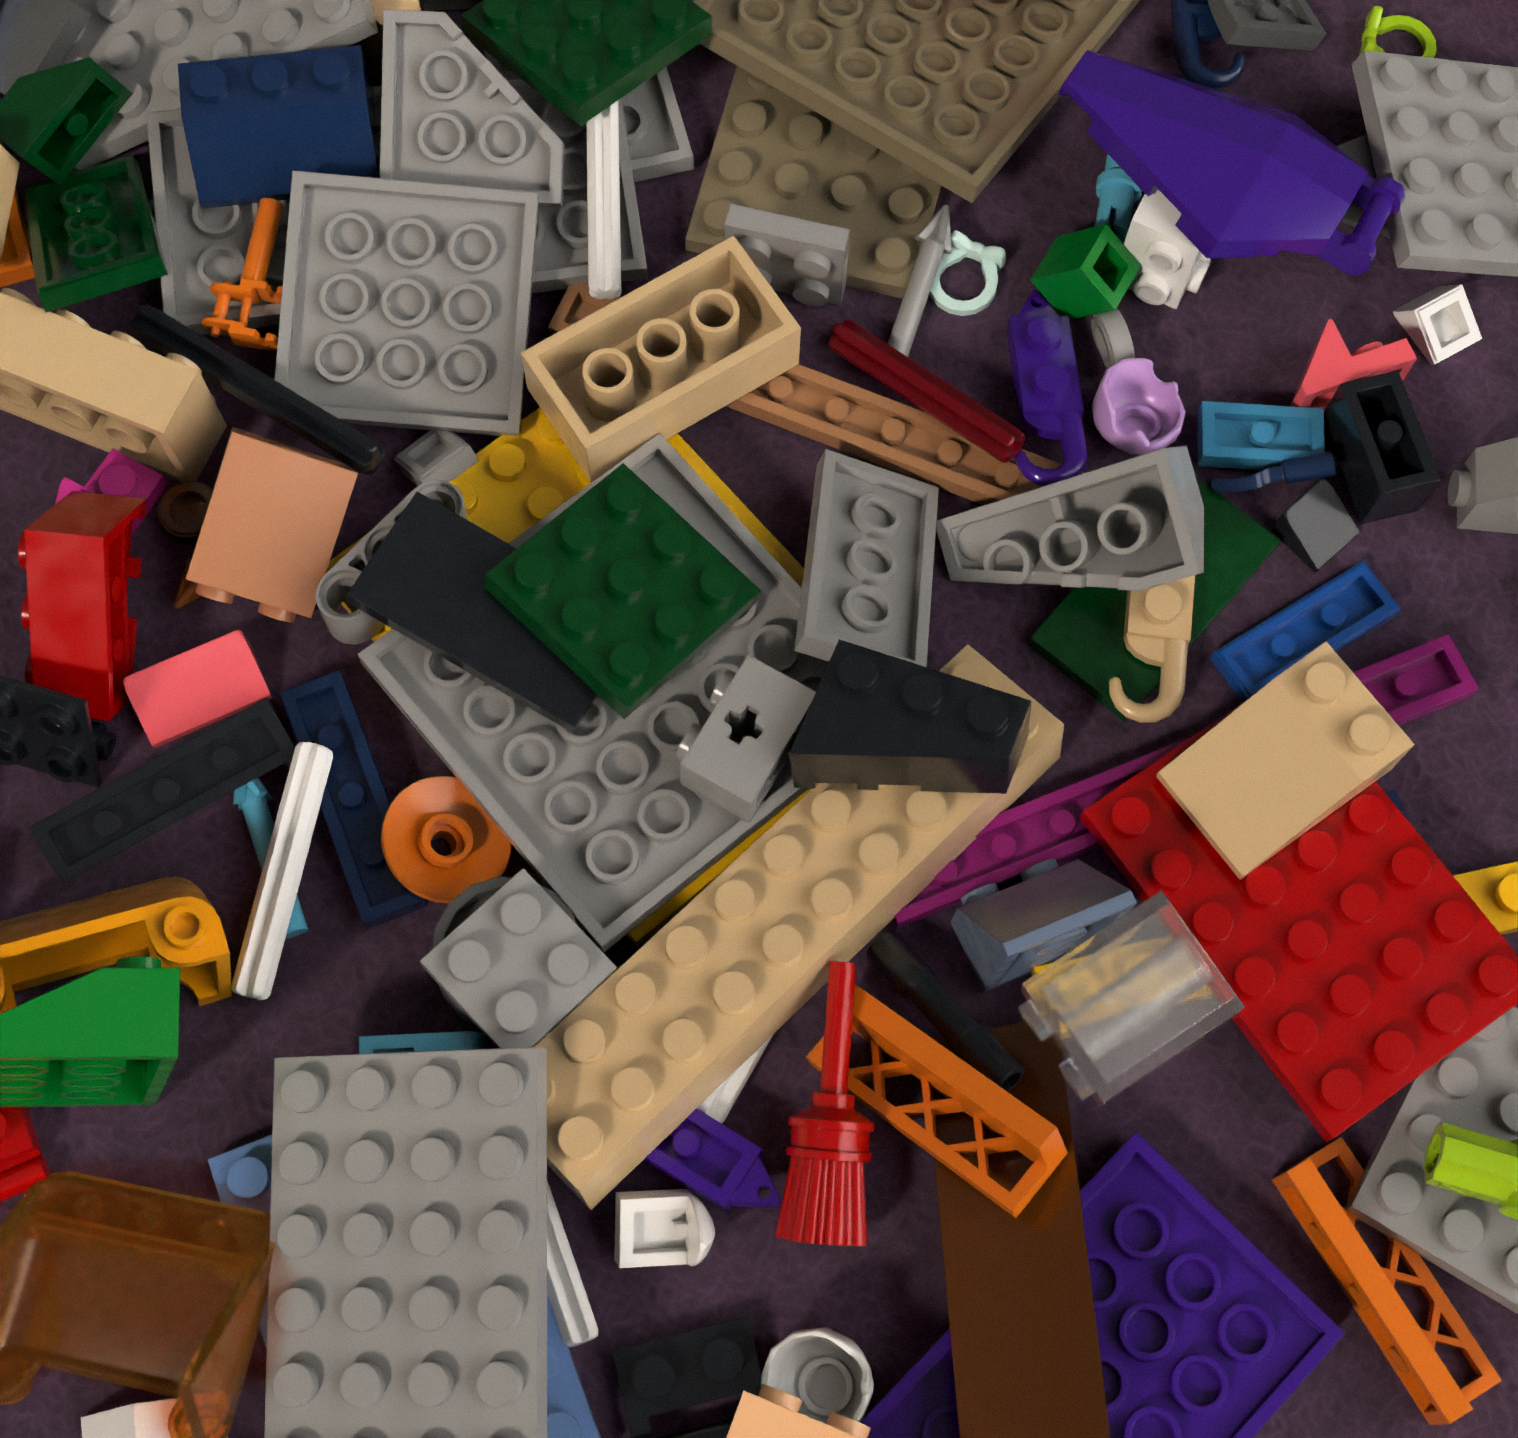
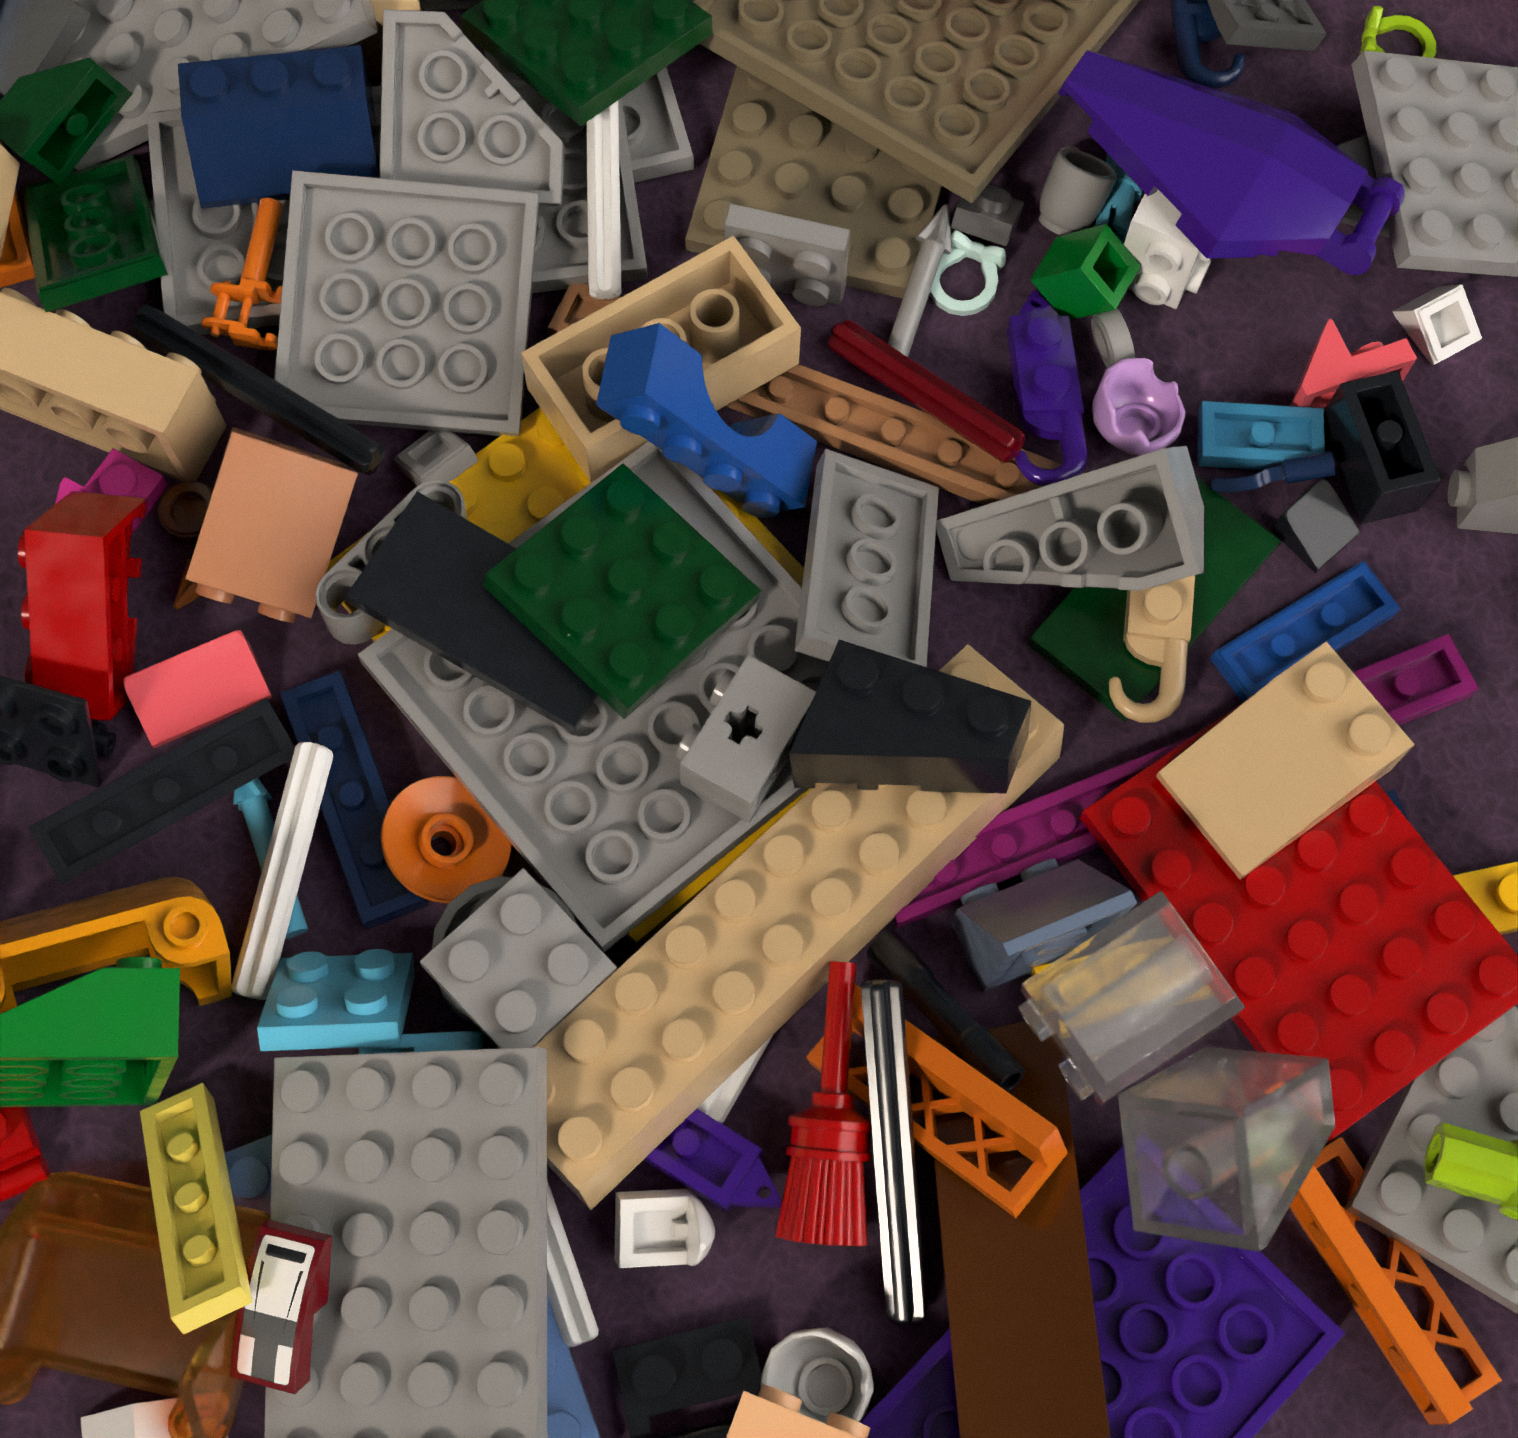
(194, 1209): none -> light yellow plate
(287, 1287): none -> slope
(337, 1001): none -> medium azure plate
(660, 392): none -> blue arch
(894, 1150): none -> axle
(990, 216): none -> flat silver plate
(1075, 191): none -> light grey piece
(1224, 1143): none -> clear slope

